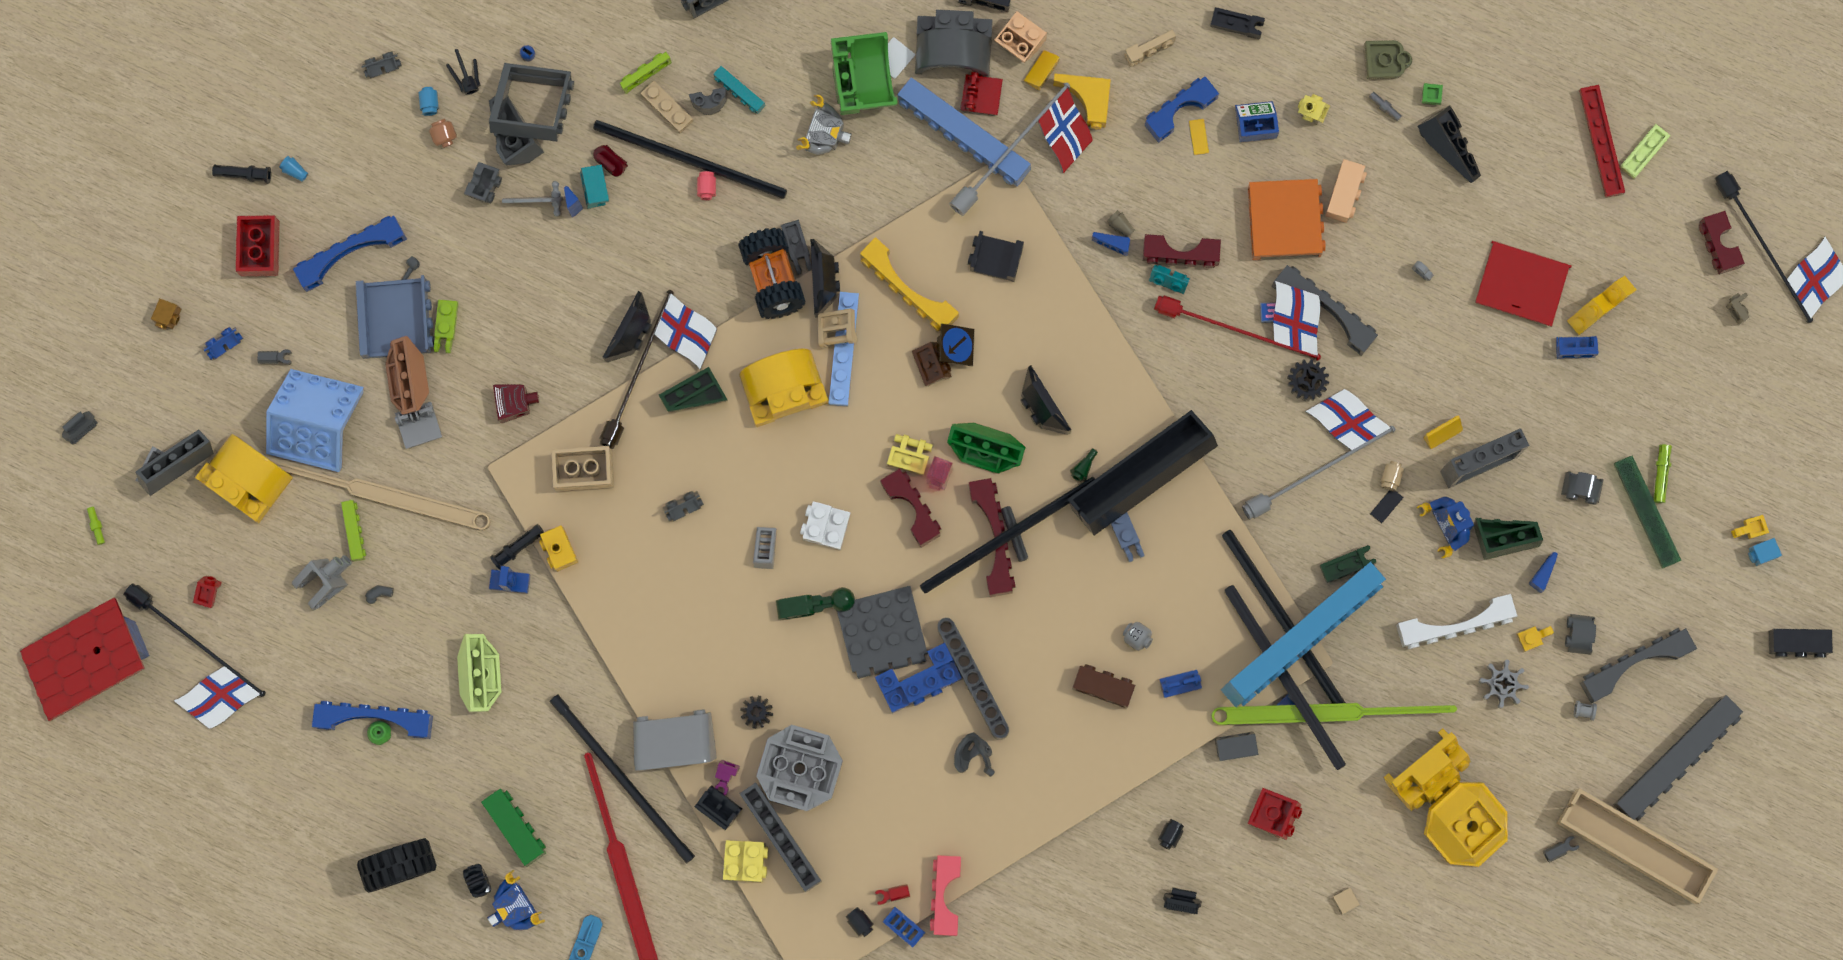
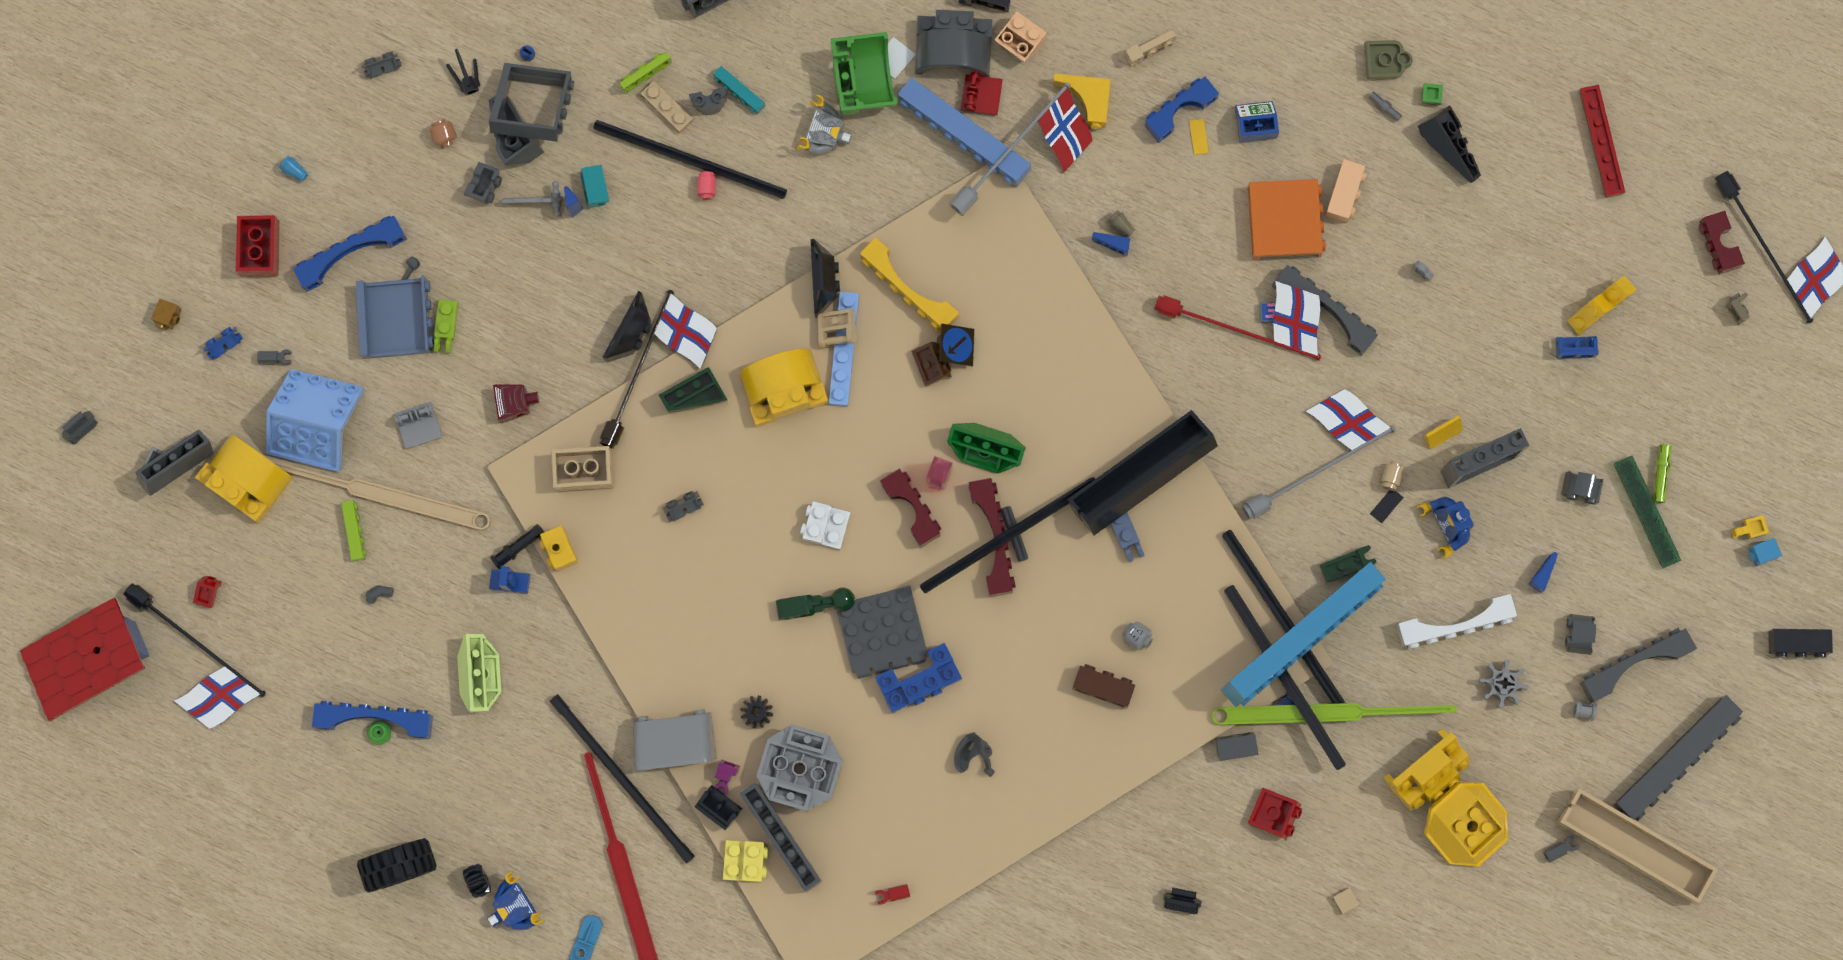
(95, 525): lime bar -> none
(250, 173): black pin -> none
(330, 575): light grey piece -> none
(406, 376): nougat wedge -> none
(428, 101): dark azure brick -> none
(513, 827): green brick -> none
(610, 160): dark red piece -> none
(766, 559): light grey slope -> none
(772, 273): black plate -> none
(796, 244): dark grey hinge -> none
(860, 922): black brick -> none
(889, 918): blue slope -> none
(908, 460): light yellow plate -> none
(948, 869): coral arch -> none
(972, 668): dark grey beam -> none
(995, 257): black panel -> none
(1042, 69): yellow slope -> none
(1042, 405): black wedge -> none
(1081, 469): dark green cone -> none
(1158, 250): dark red arch -> none
(1161, 276): teal hinge -> none
(1171, 834): black brick -> none
(1181, 683): blue hinge -> none
(1237, 22): black plate -> none
(1313, 108): light yellow brick -> none
(1316, 378): black gear -> none
(1506, 537): dark green wedge -> none
(1522, 283): red piece -> none
(1532, 638): yellow plate -> none
(1644, 151): yellowish green tile -> none

